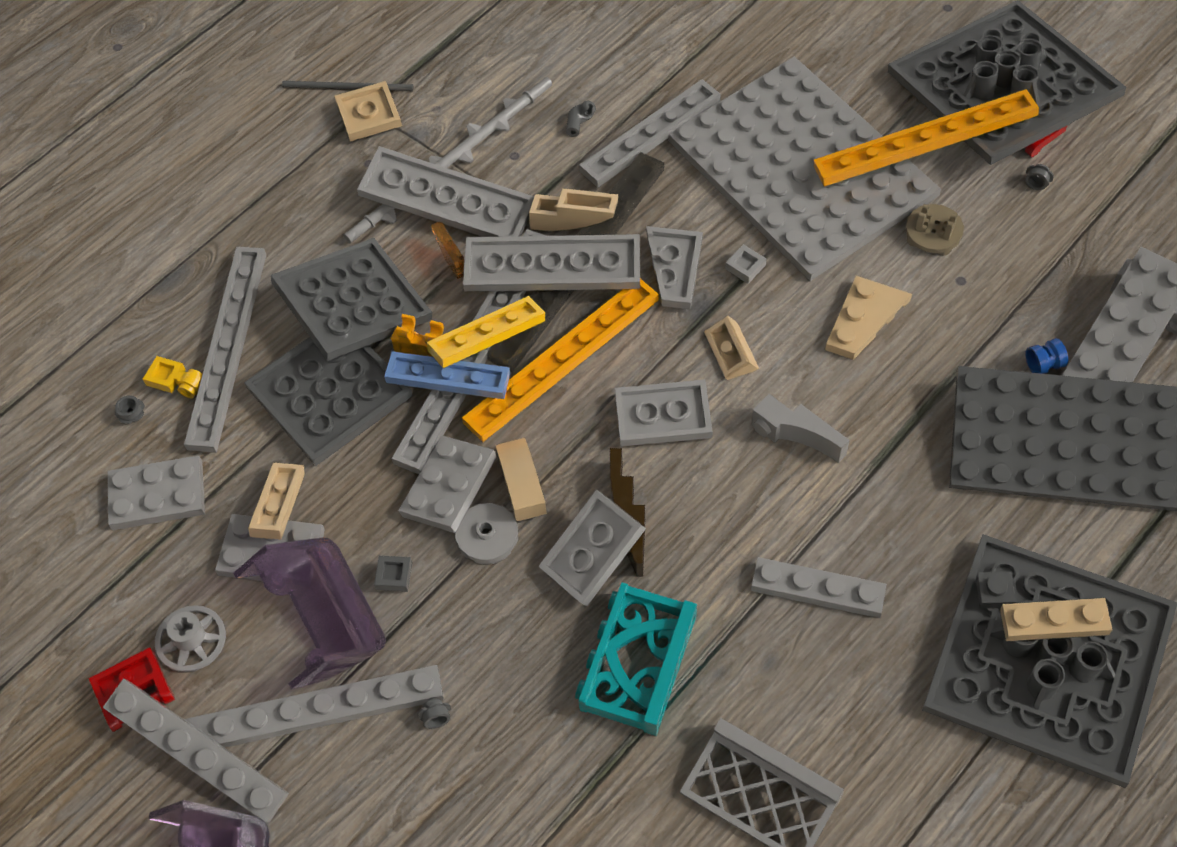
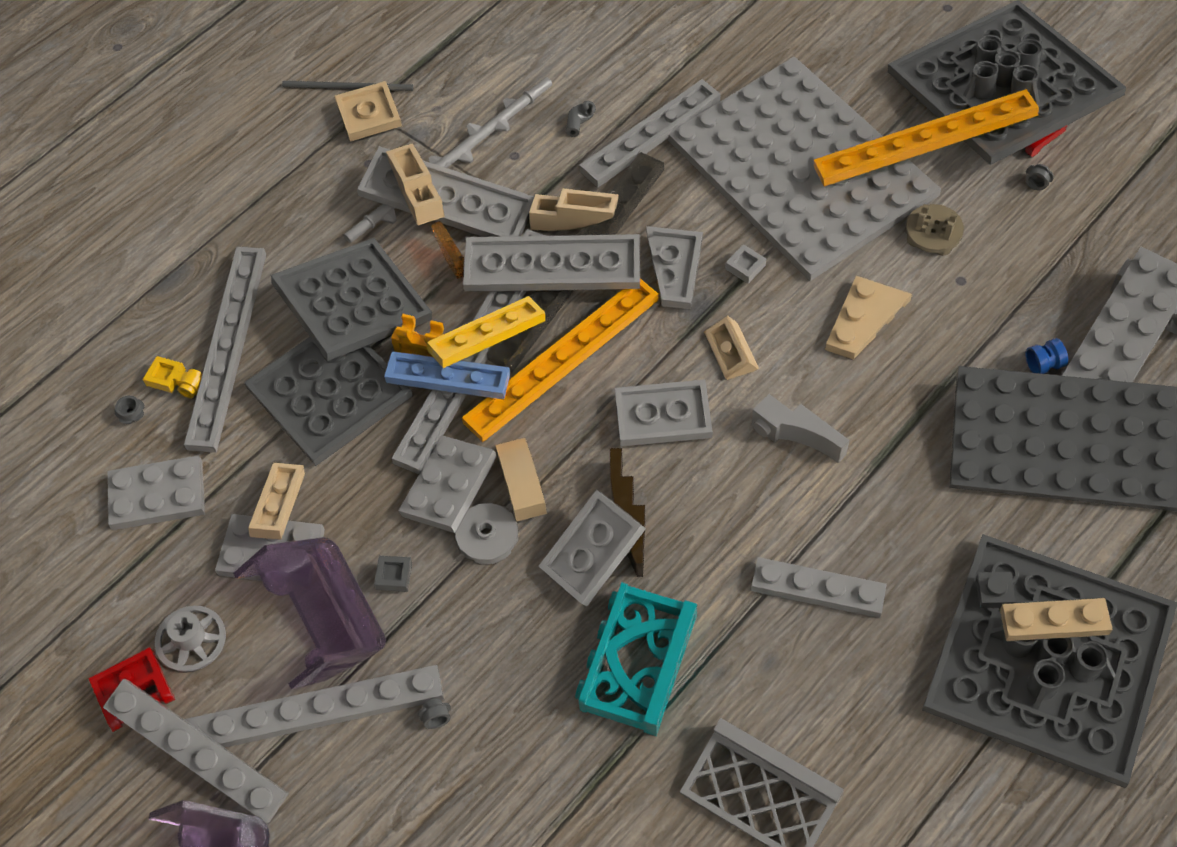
(416, 184): none -> tan slope

